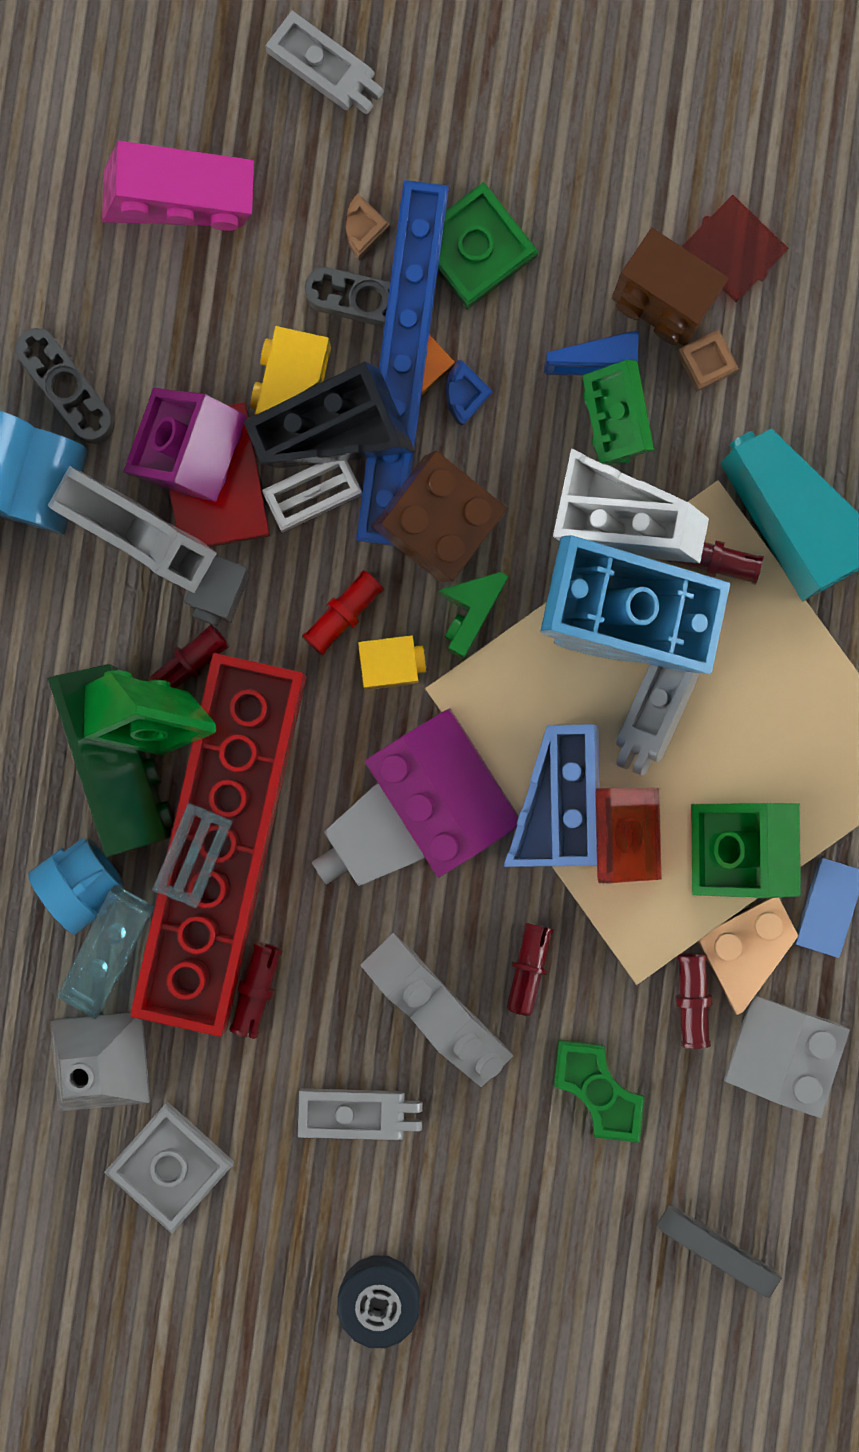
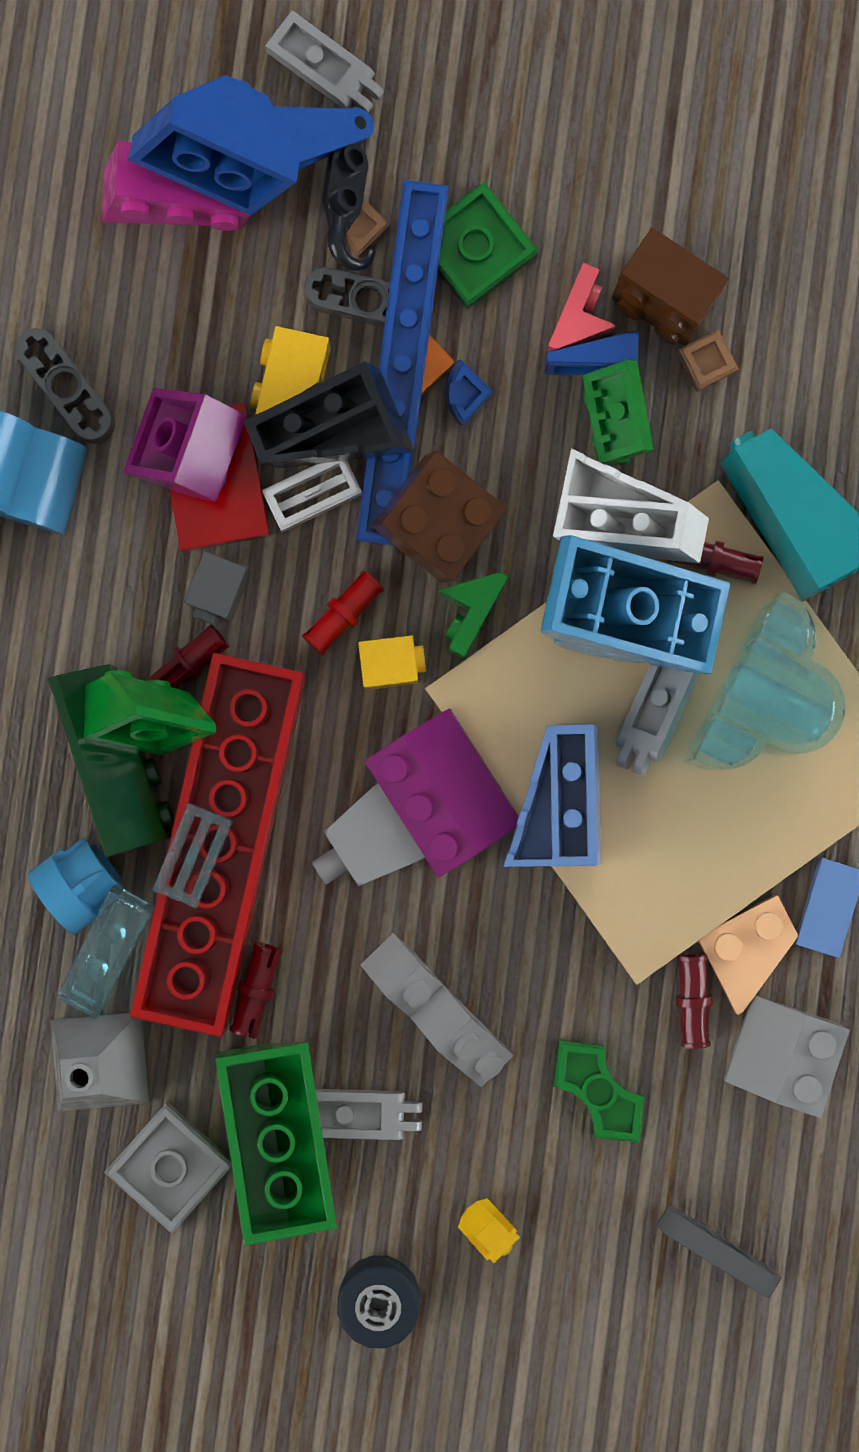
(132, 529): light grey arch -> none
(247, 152): none -> blue slope
(275, 1141): none -> green slope
(488, 1230): none -> yellow piece
(529, 969): dark red axle -> none
(575, 324): none -> coral slope
(628, 834): clear red tile -> none
(736, 246): clear red piece -> none
(746, 850): green slope -> none
(772, 695): none -> clear light blue brick

